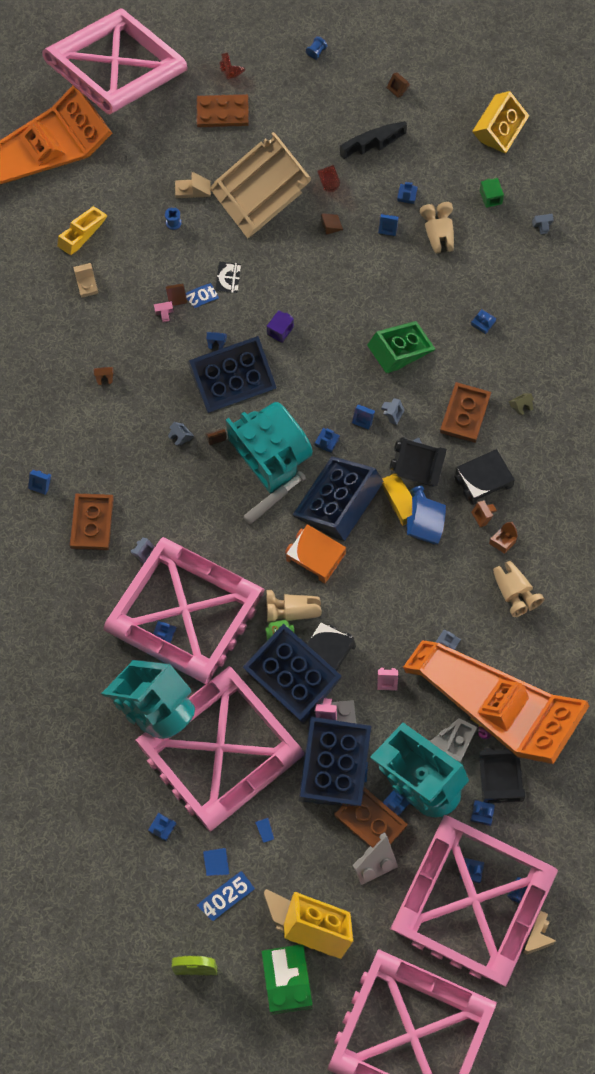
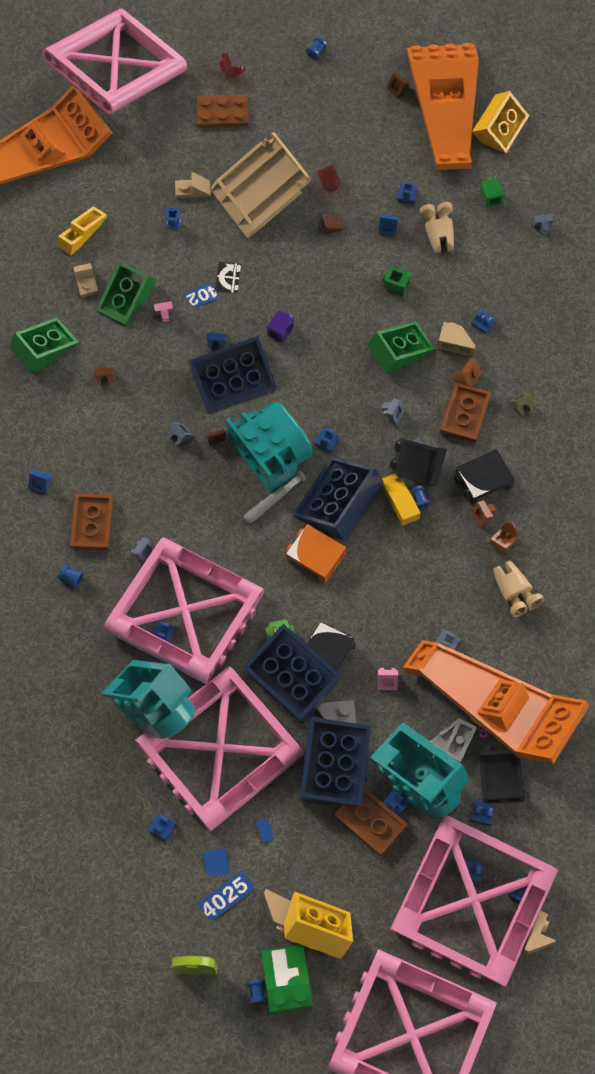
(42, 344): none -> green slope
(70, 576): none -> blue bush
(125, 293): none -> green slope
(176, 294): reddish brown slope -> none
(256, 991): none -> blue bush
(292, 607): tan piece -> none
(326, 710): bright pink tile -> none
(363, 417): blue tile -> none
(375, 861): light grey wing -> none
(376, 137): black slope -> none
(396, 280): none -> green brick
(426, 519): blue slope -> none
(446, 93): none -> orange wing
(455, 339): none -> tan slope
(469, 374): none -> dark orange plate

